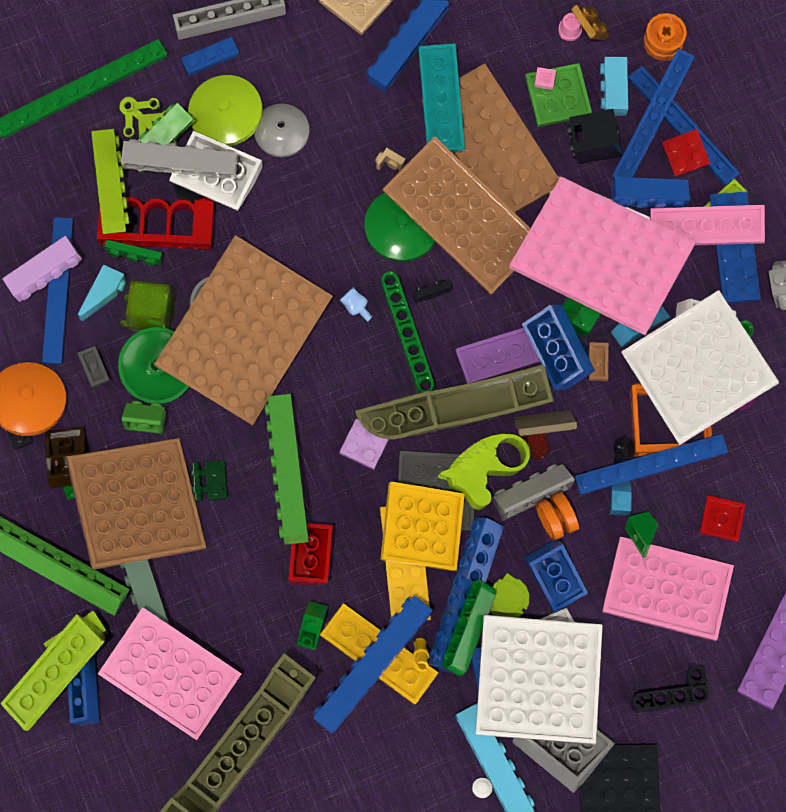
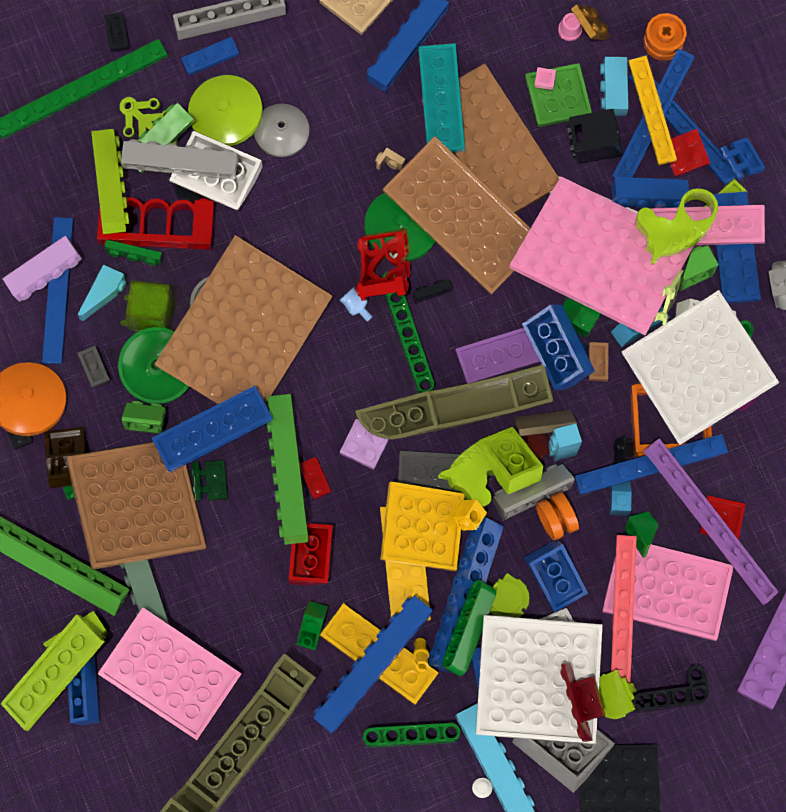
(116, 31): none -> black plate
(212, 429): none -> blue plate
(314, 478): none -> red plate
(388, 284): none -> red fence
(420, 730): none -> green beam
(469, 515): none -> yellow brick
(511, 460): none -> lime slope
(564, 442): none -> medium azure brick
(584, 700): none -> dark red bracket
(616, 695): none -> lime piece
(623, 605): none -> coral tile
(652, 110): none -> yellow tile
(671, 292): none -> yellowish green flag
(674, 236): none -> lime animal
(699, 267): none -> bright green slope
(711, 521): none -> medium lavender plate
(746, 155): none -> blue plate

